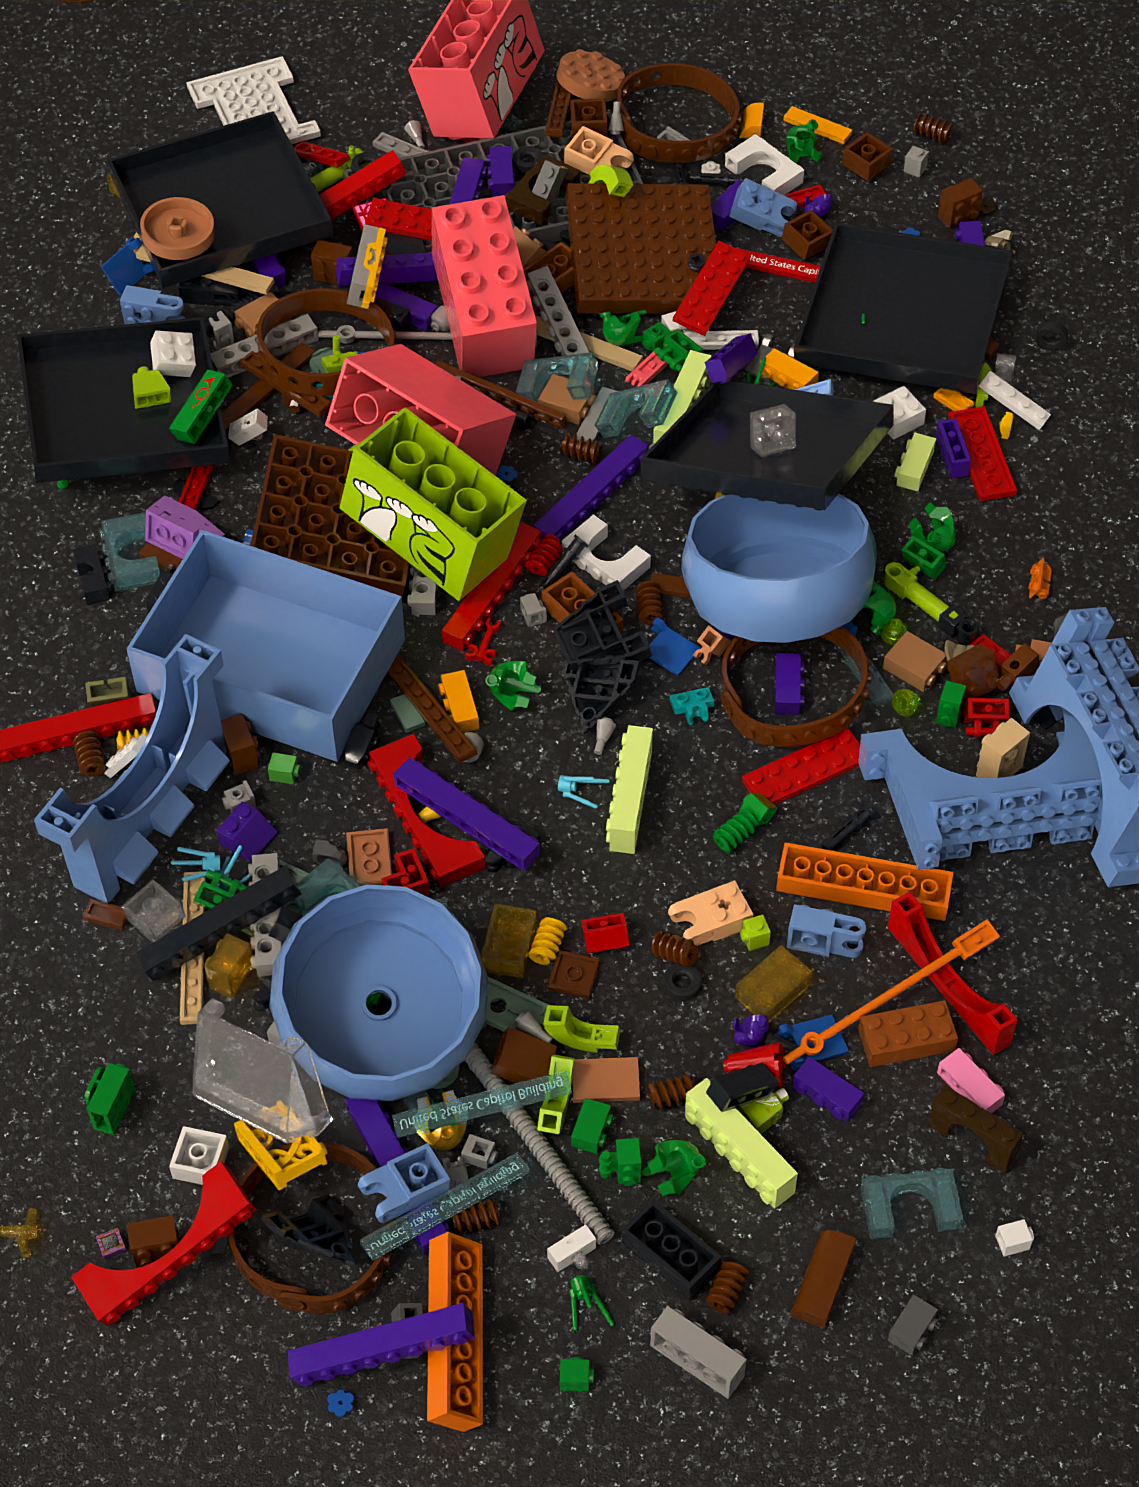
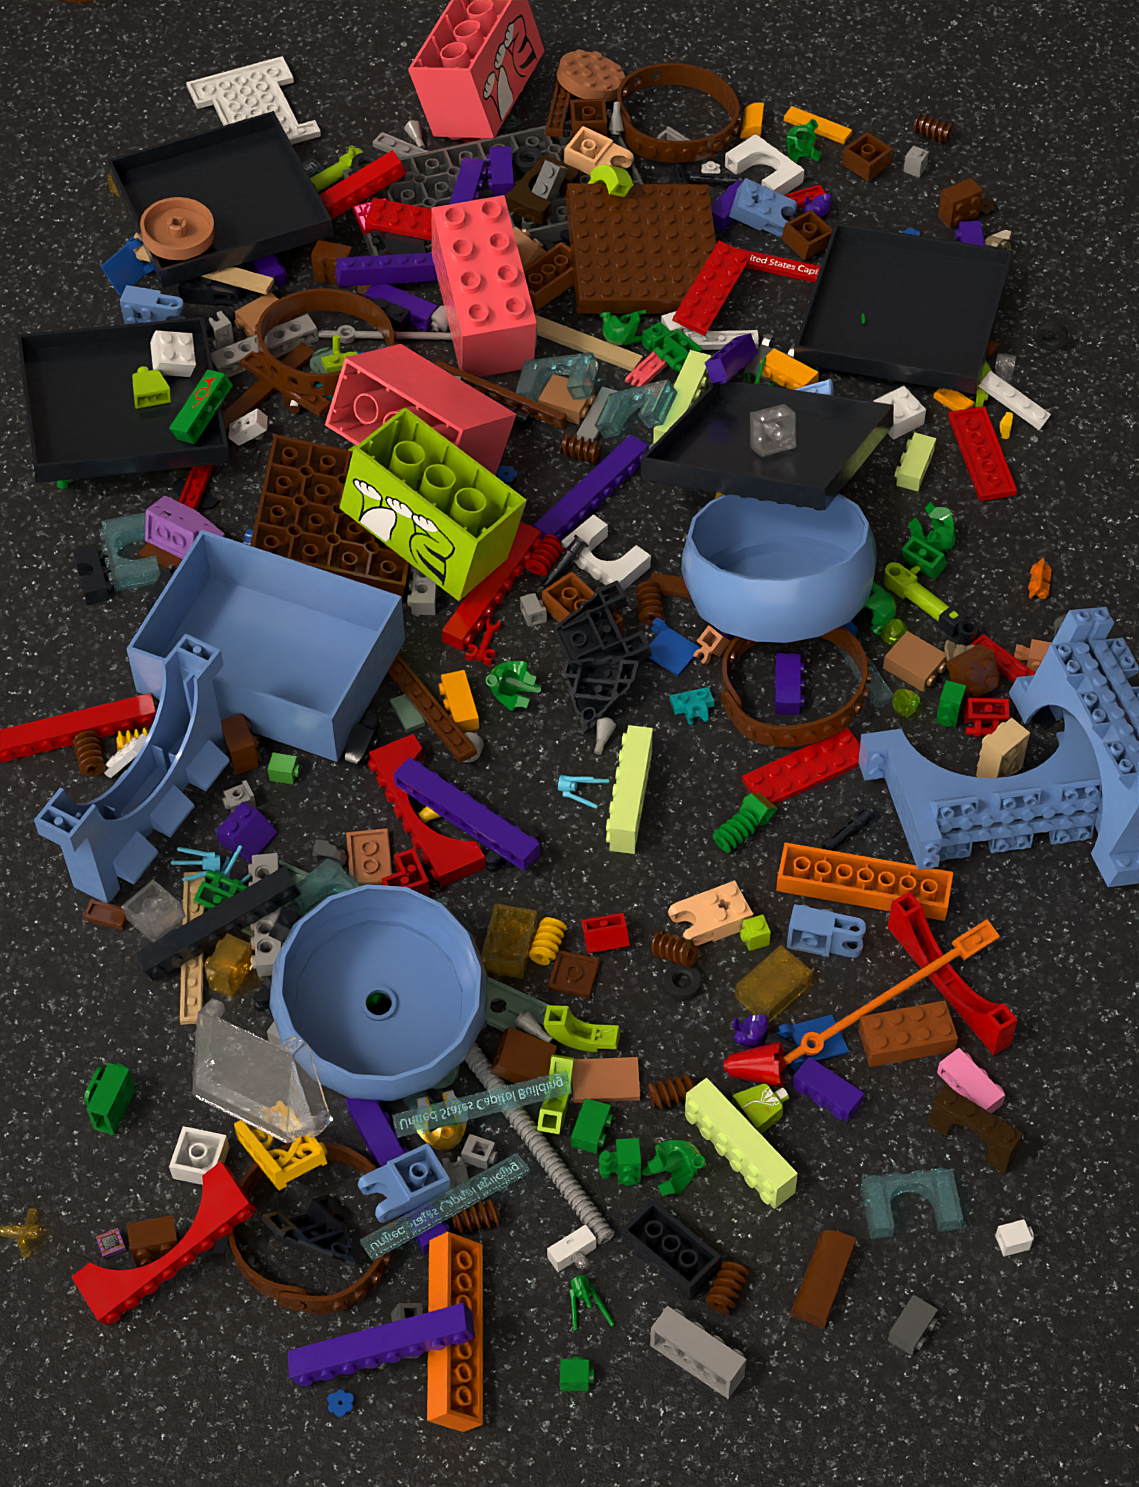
(99, 692): olive piece -> none
(321, 154): red tile -> none
(367, 266): piece -> none
(543, 279): light grey brick -> none
(696, 267): black bush -> none
(741, 1087): black brick -> none
(953, 448): dark purple brick -> none
(1021, 663): reddish brown torso -> none

